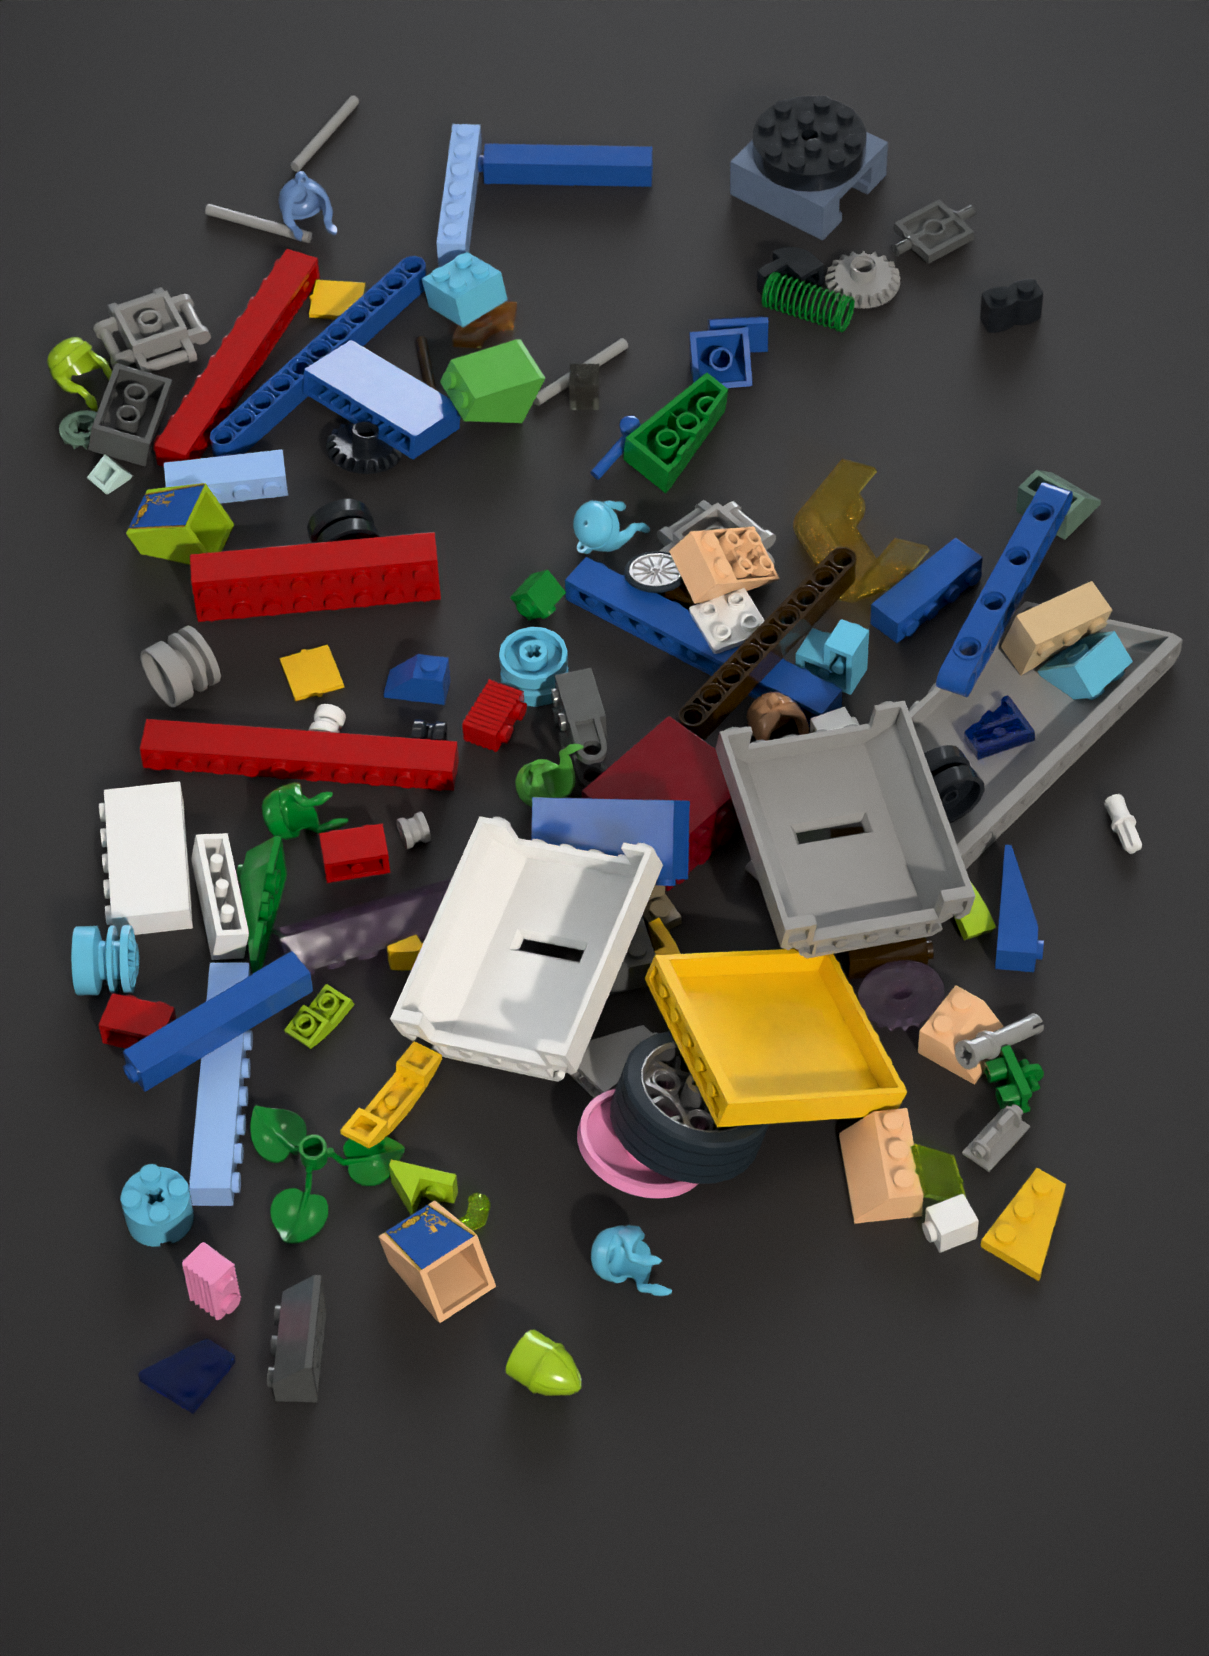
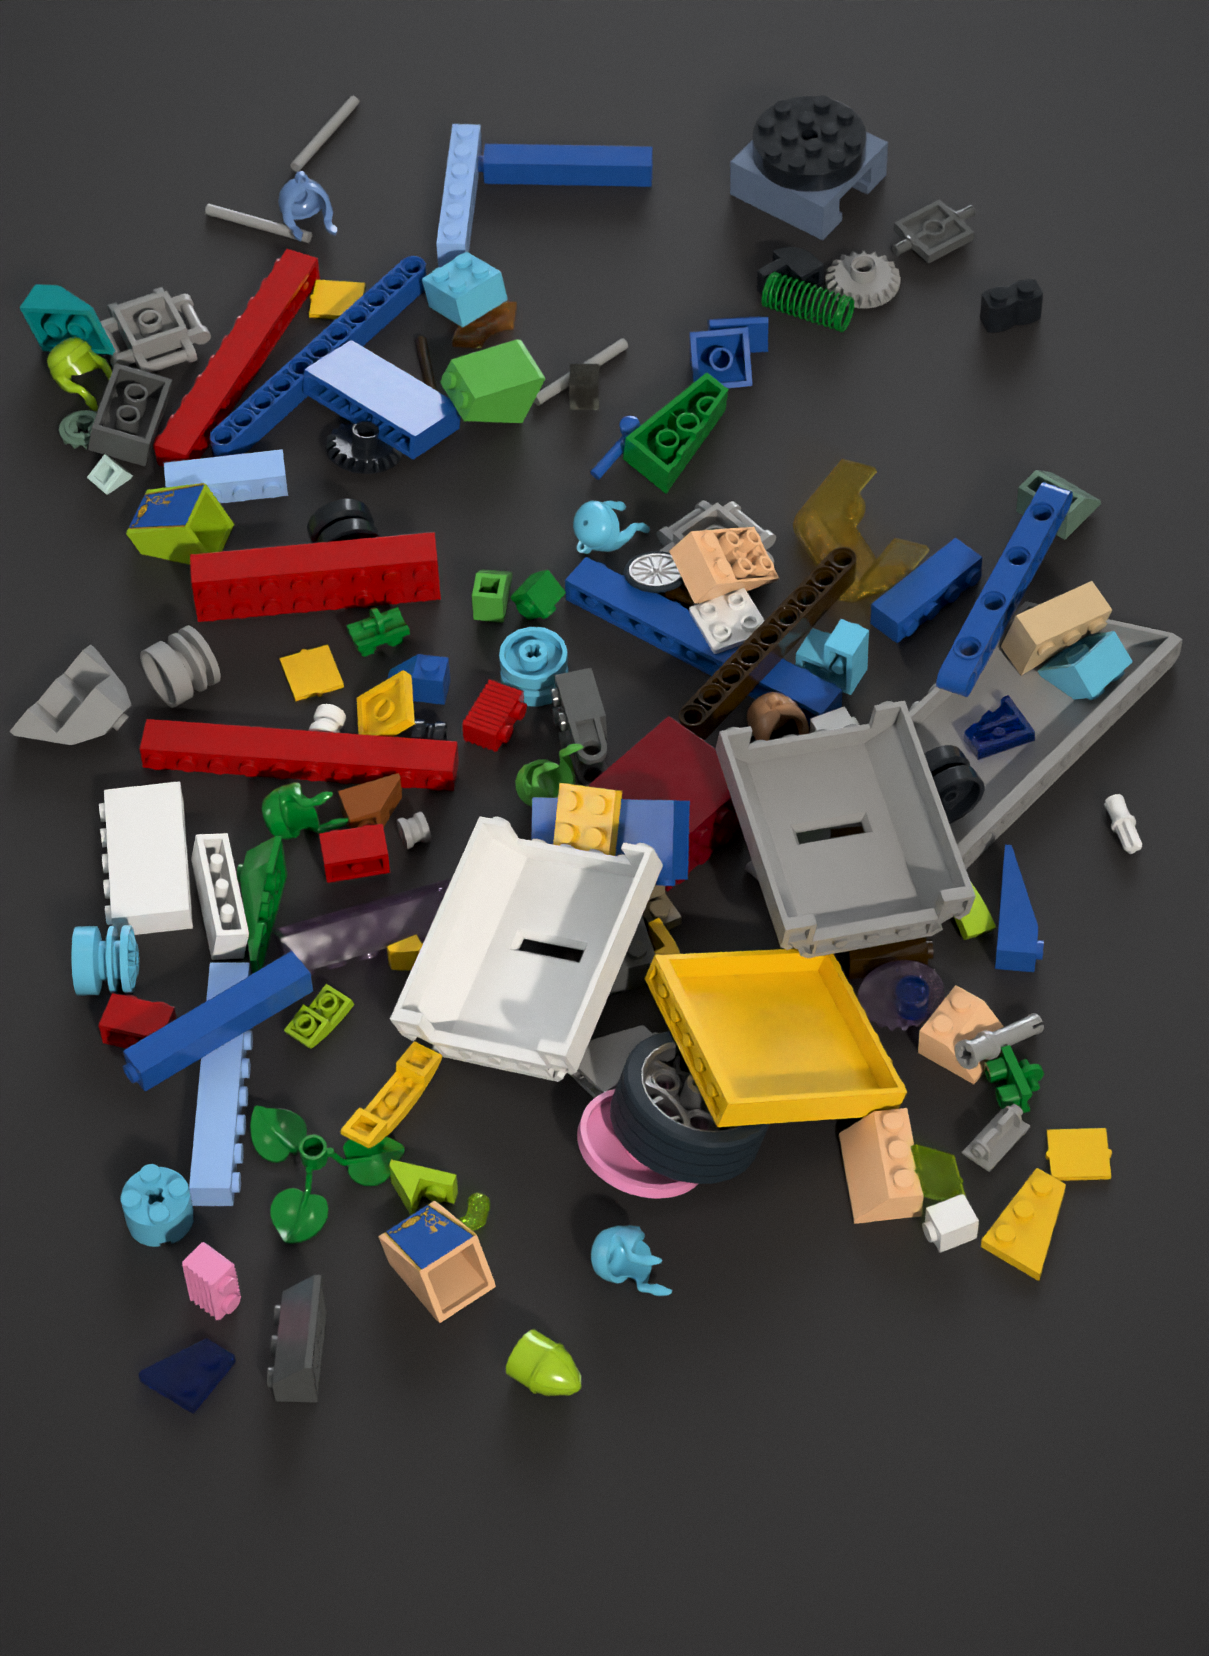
(58, 315): none -> teal slope
(78, 704): none -> light grey brick
(370, 802): none -> dark orange slope
(377, 630): none -> green hips
(387, 707): none -> yellow plate
(491, 595): none -> bright green slope
(587, 817): none -> yellow plate
(912, 989): none -> clear blue wheel
(1078, 1154): none -> yellow piece

